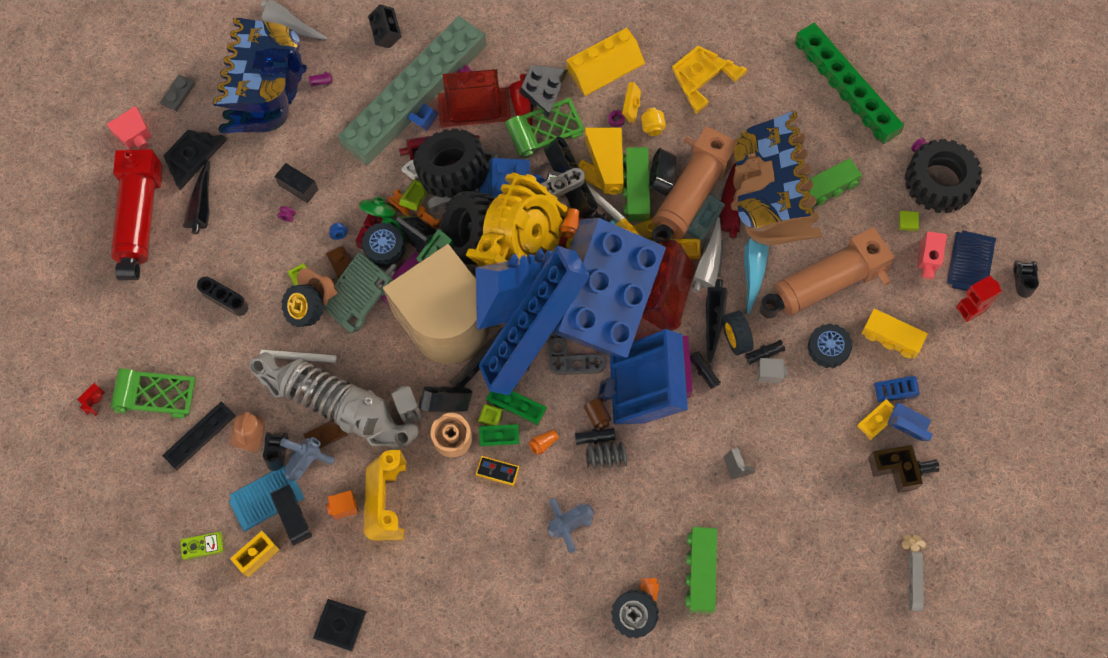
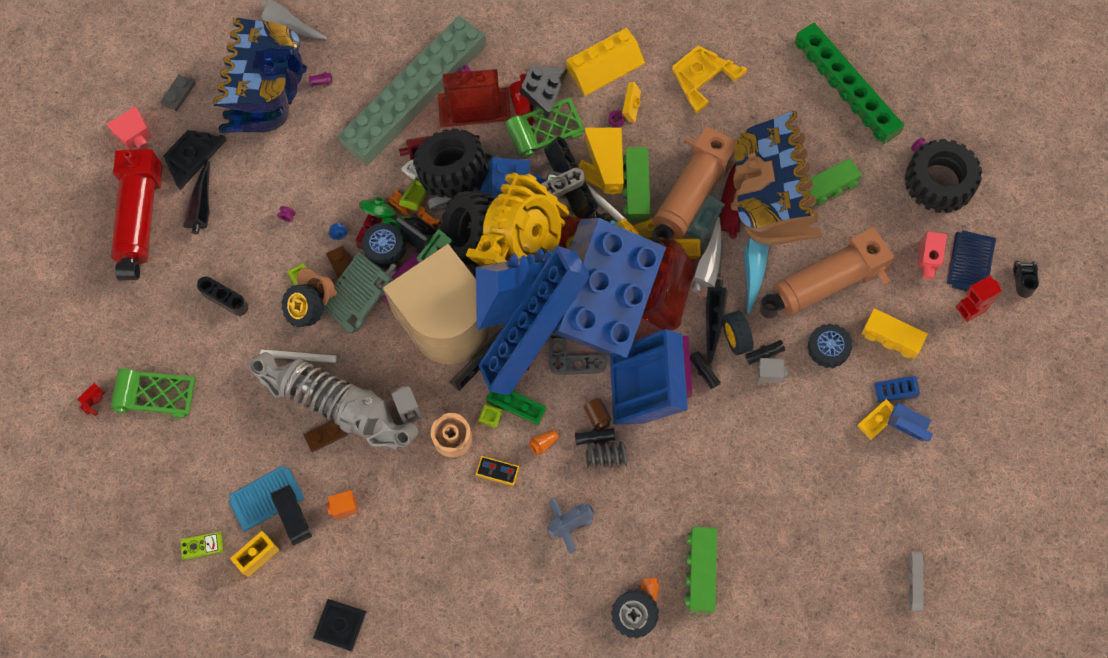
(199, 436): black plate -> none
(248, 431): nougat piece -> none
(273, 449): black piece -> none
(296, 182): black brick -> none
(305, 453): sand blue piece -> none
(378, 522): yellow windscreen -> none
(384, 26): black brick -> none
(424, 117): blue panel -> none
(445, 399): black beam -> none
(499, 435): green plate -> none
(570, 223): orange cone -> none
(607, 389): dark blue plate -> none
(653, 122): yellow head -> none
(662, 171): black beam -> none
(736, 464): dark grey tile -> none
(900, 462): dark brown brick -> none
(909, 220): lime tile -> none
(914, 543): tan plant -> none
(928, 466): black pin -> none

